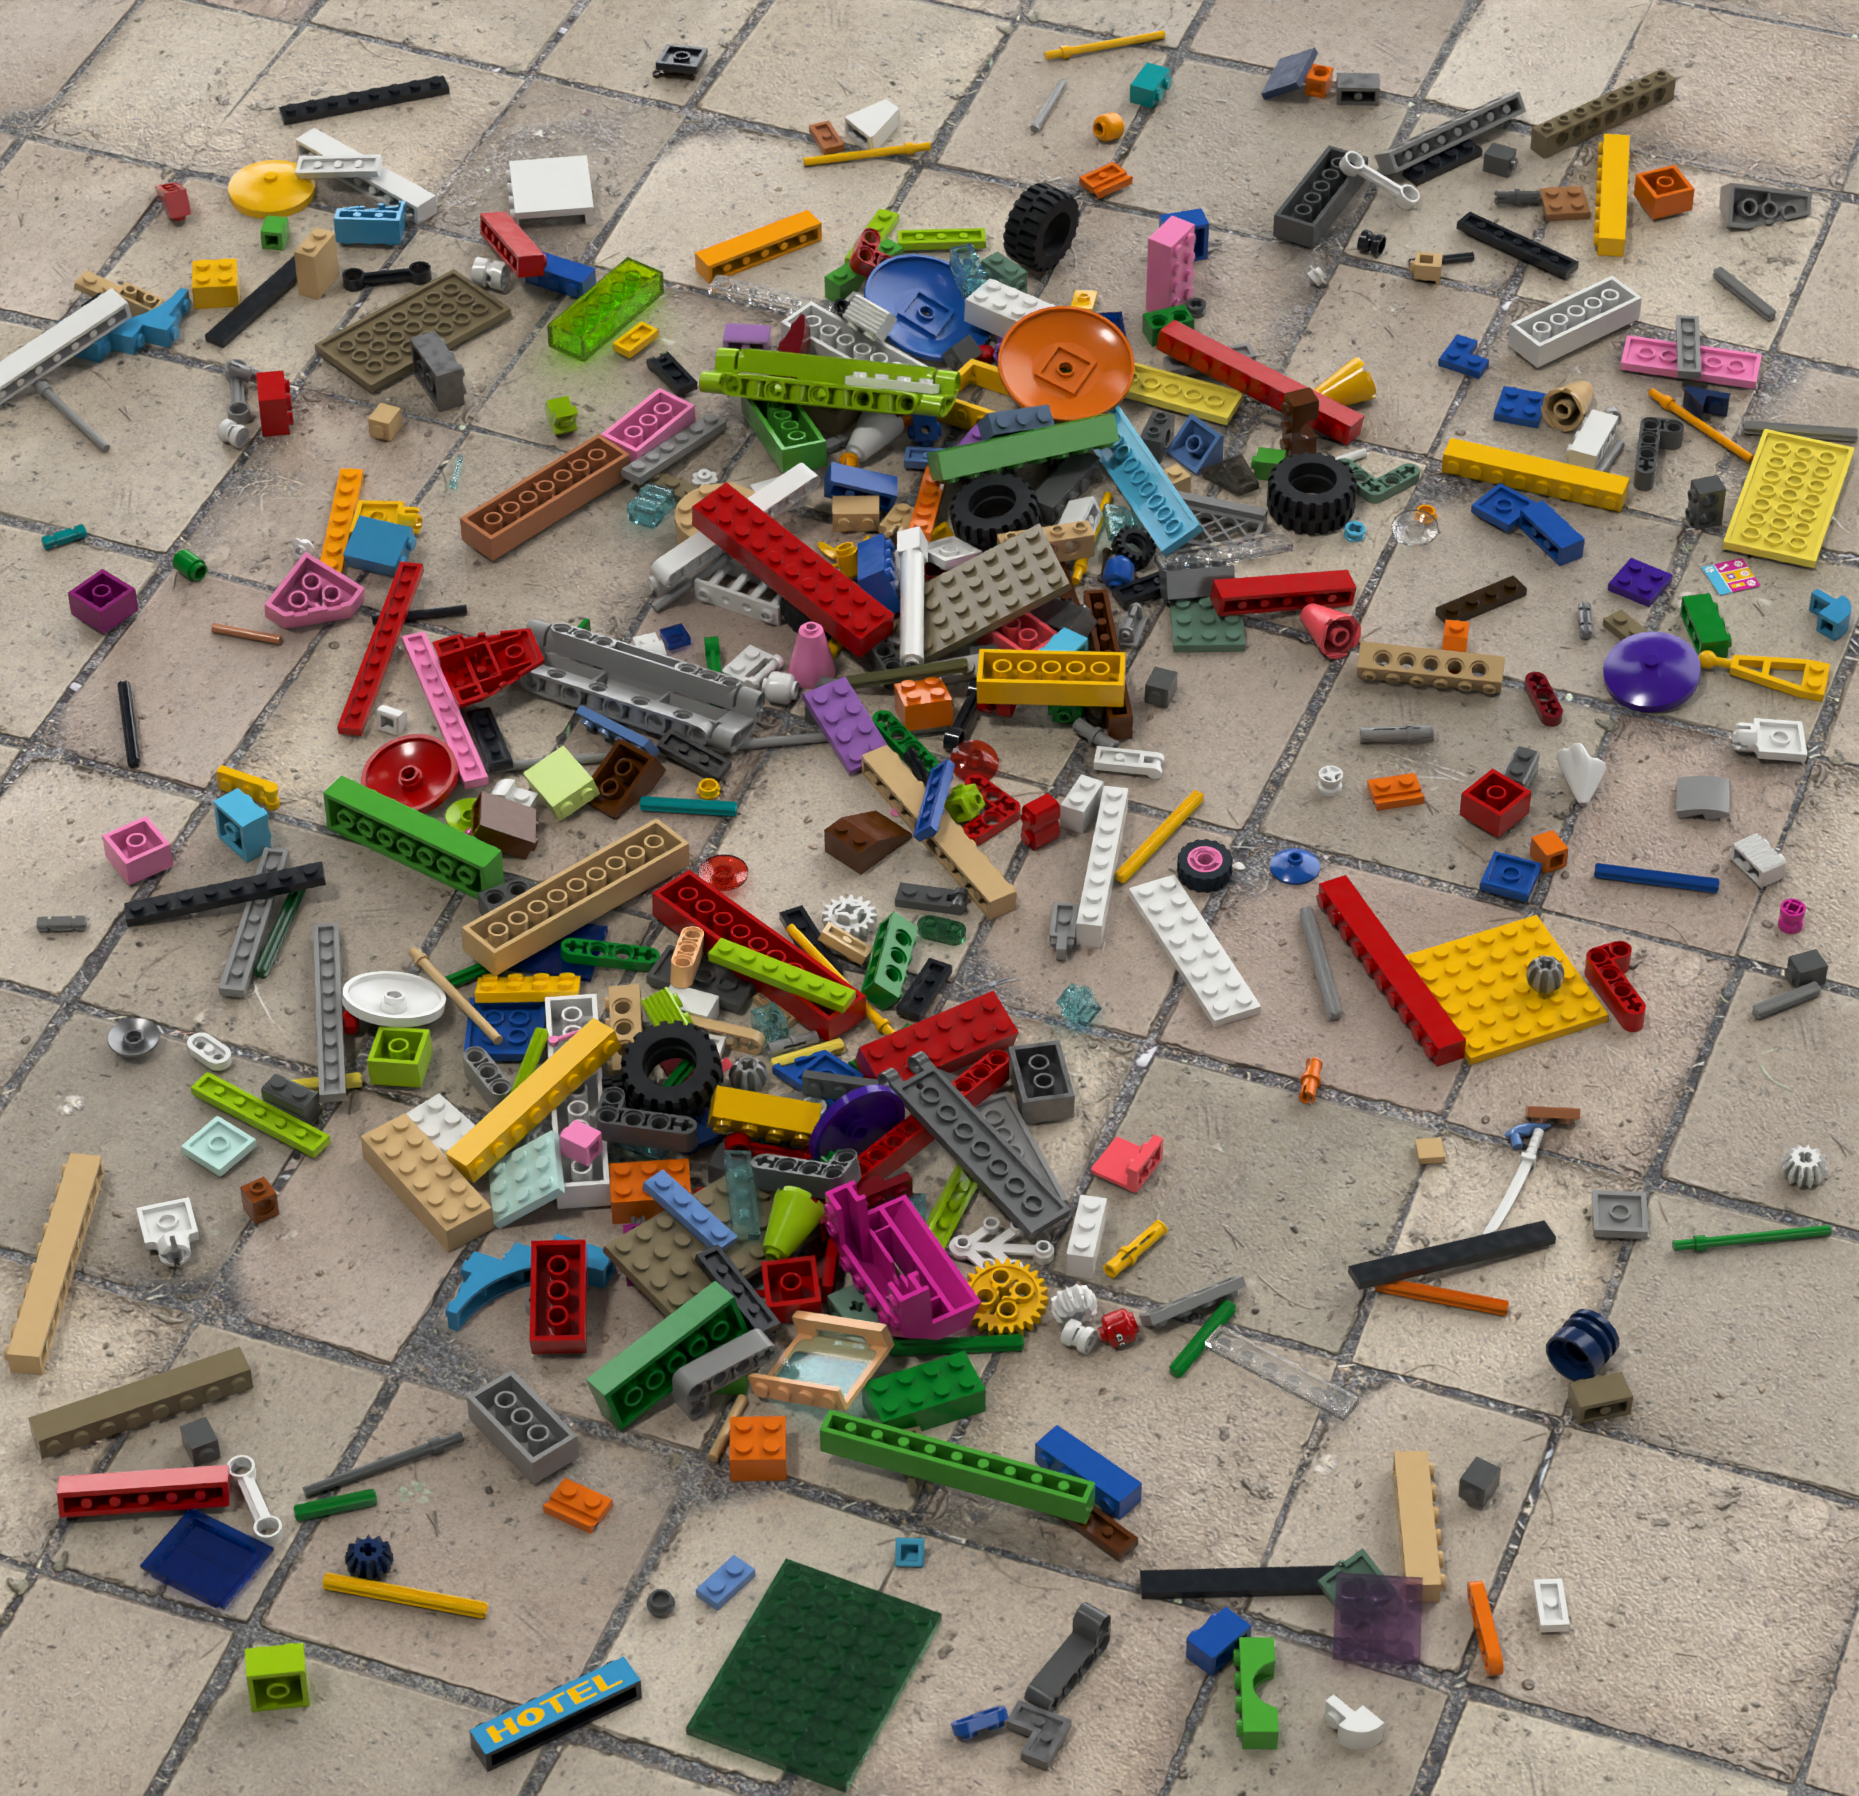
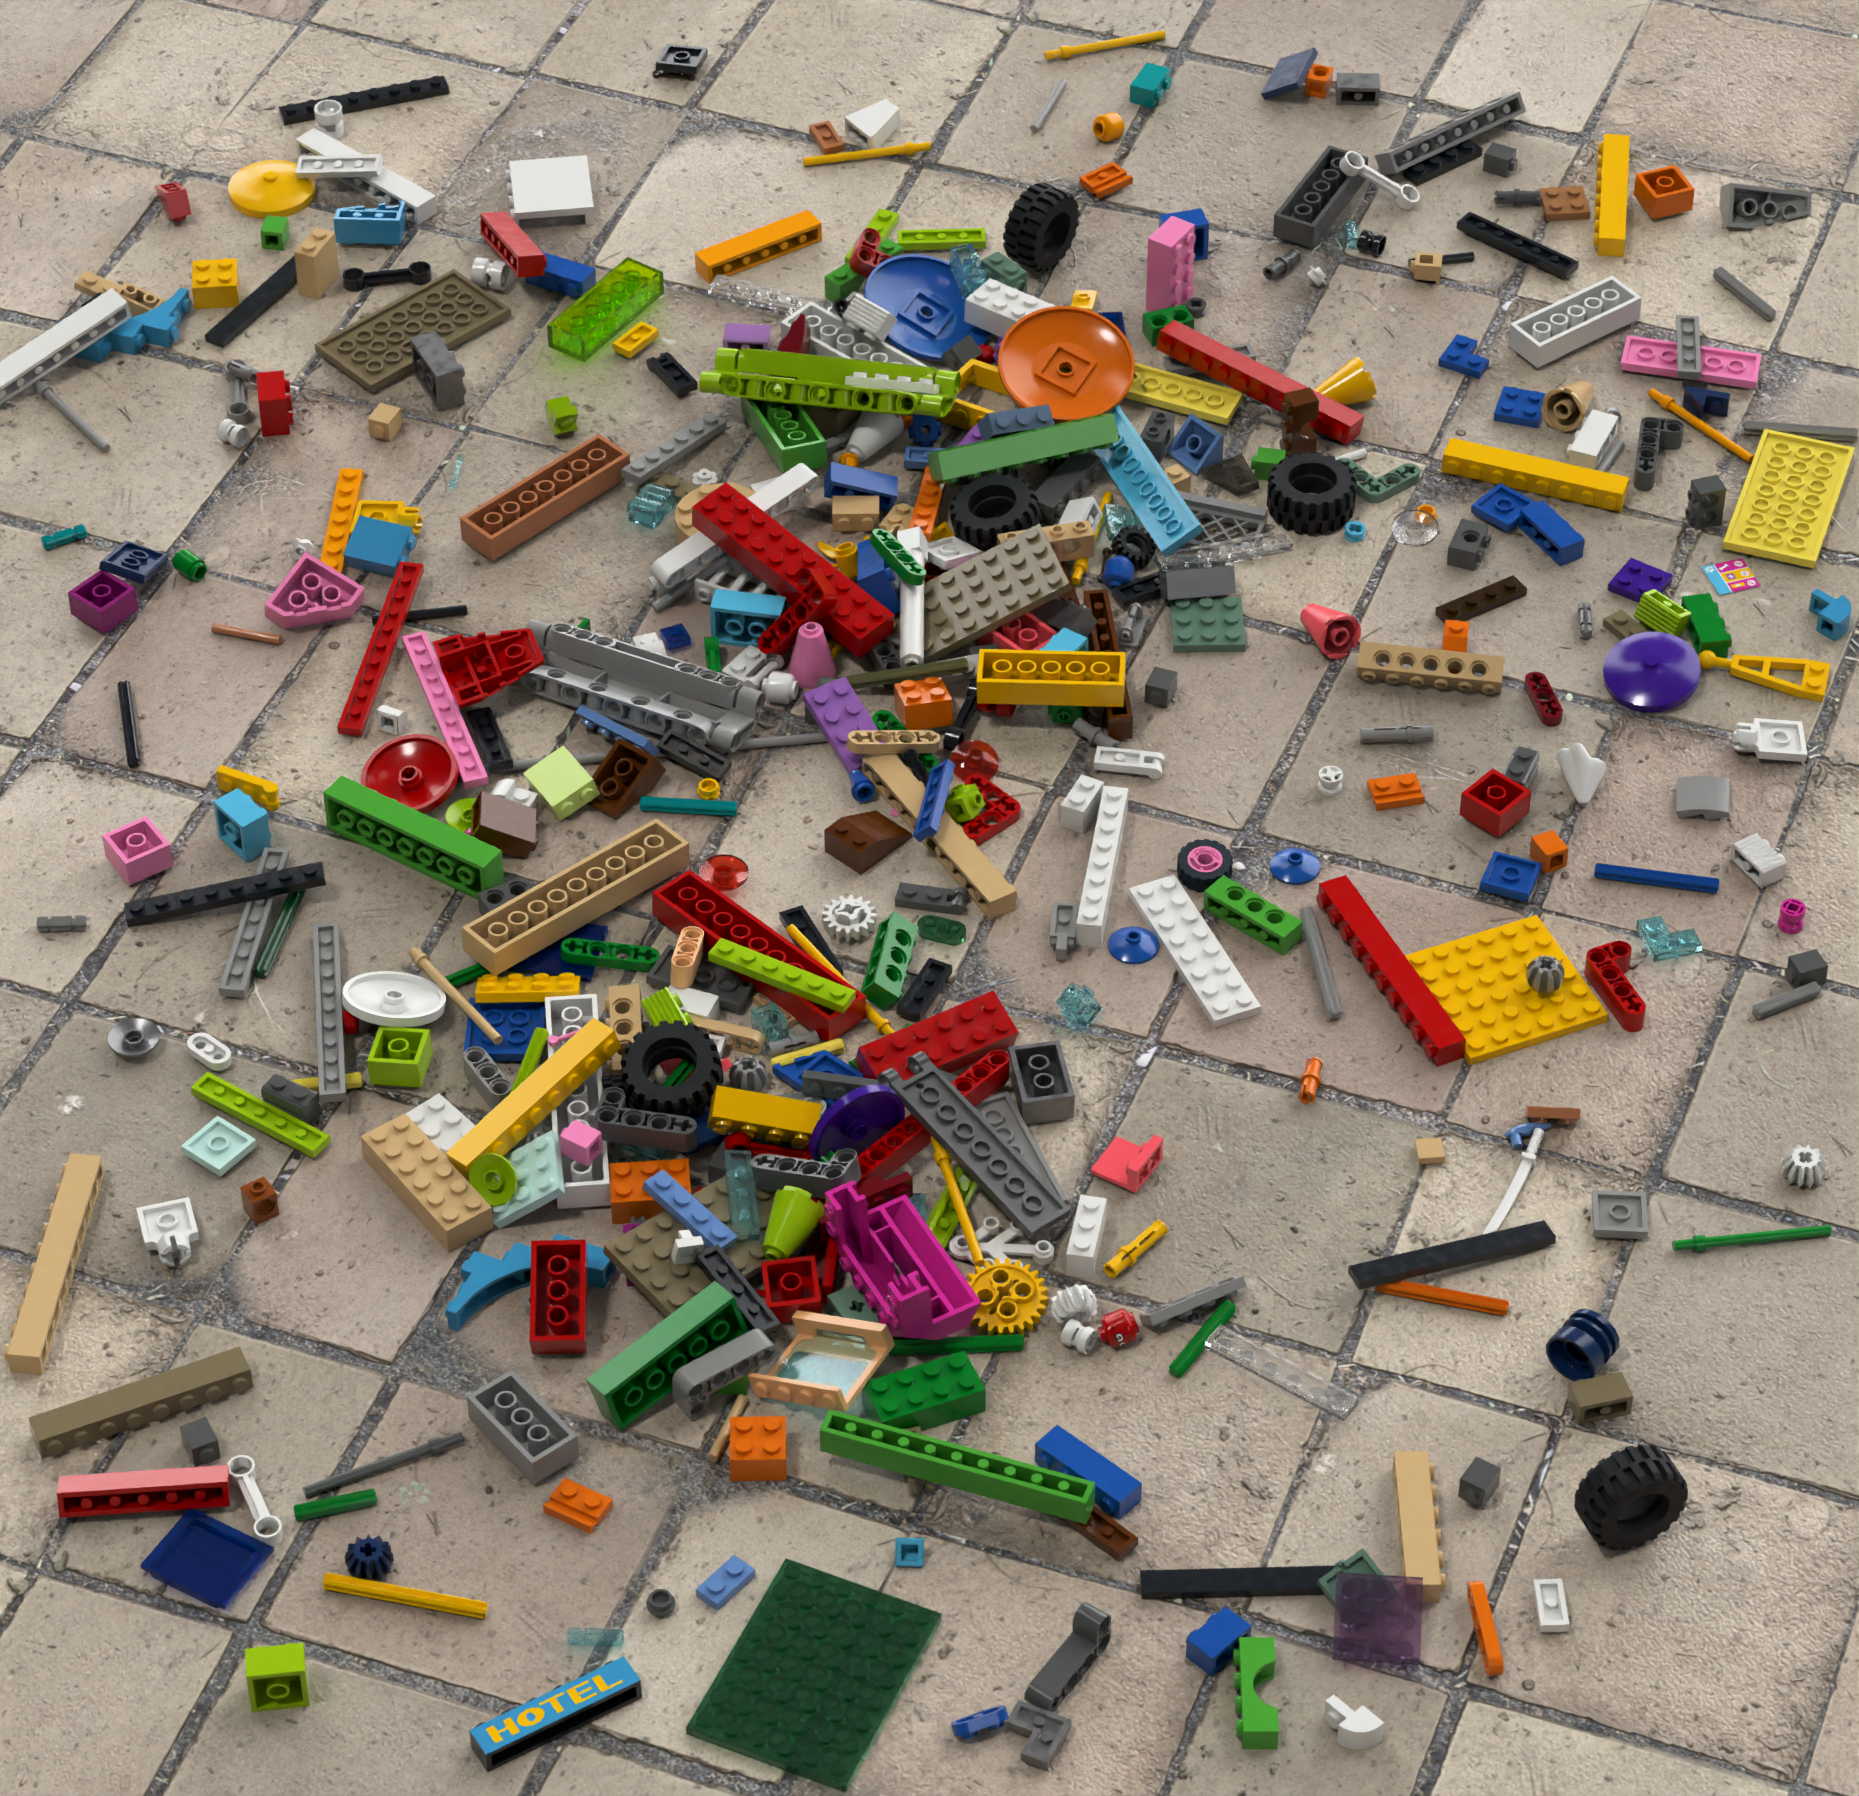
(134, 562): none -> dark blue tile
(329, 118): none -> white wheel
(485, 1183): none -> lime dish
(595, 1636): none -> clear light blue axle
(651, 423): bright pink brick -> none
(686, 1247): none -> white tile
(743, 616): none -> medium azure brick
(778, 637): none -> red beam
(845, 943): tan plate -> none
(861, 787): none -> blue cone
(866, 741): none -> tan beam
(897, 557): none -> green beam
(943, 1161): none -> yellow bar
(1040, 821): red brick -> none
(1133, 945): none -> blue dish
(1159, 836): yellow axle -> none
(1253, 915): none -> bright green brick
(1281, 264): none -> dark grey pin
(1282, 592): red brick -> none
(1351, 231): none -> clear light blue pin
(1468, 544): none -> dark grey brick
(1602, 113): dark tan brick -> none
(1631, 1497): none -> black tyre
(1661, 614): none -> lime brick
(1667, 945): none -> clear light blue plate

